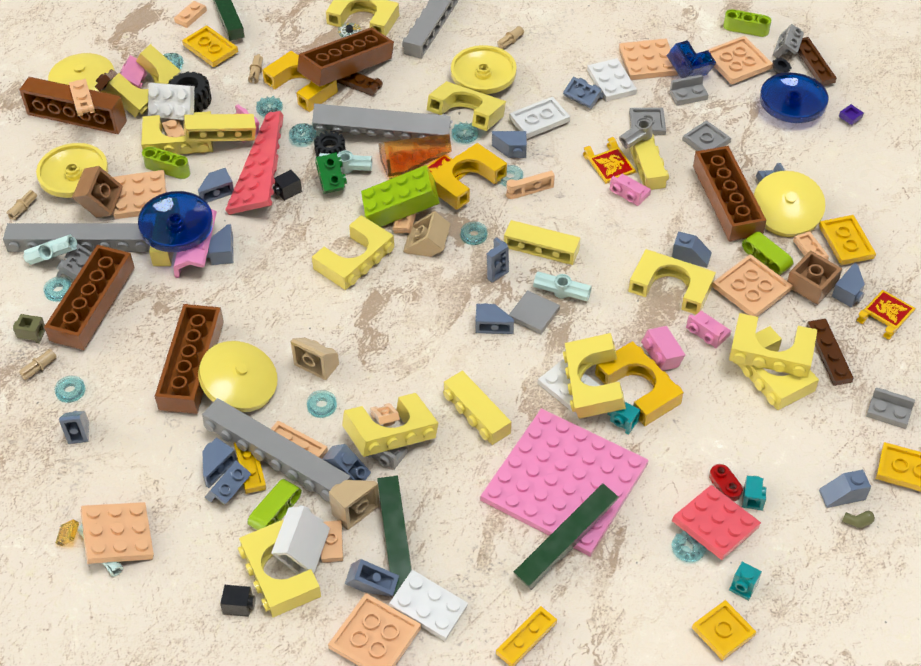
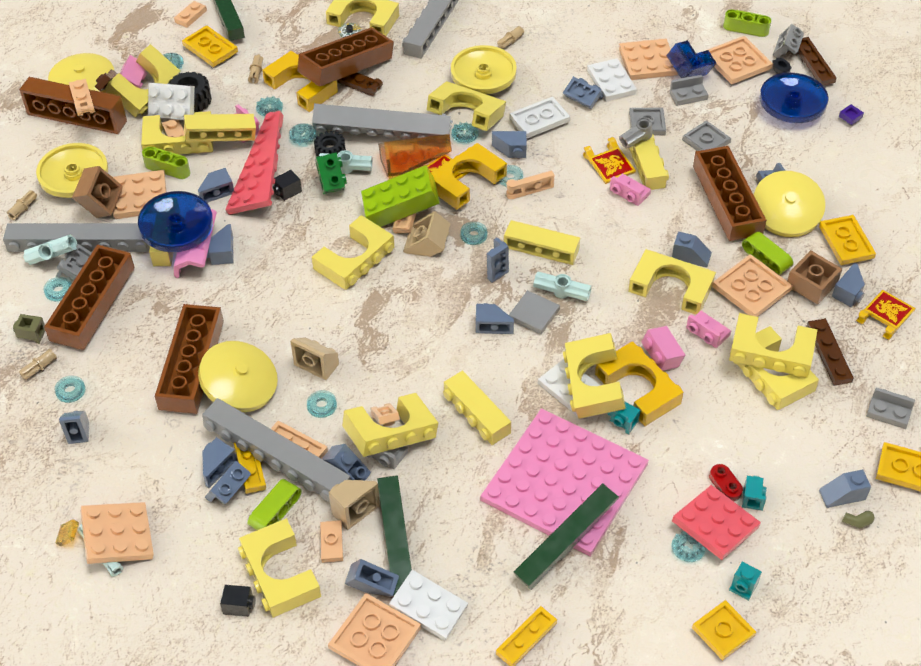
(300, 539): white brick -> none
(807, 242): light nougat plate -> none

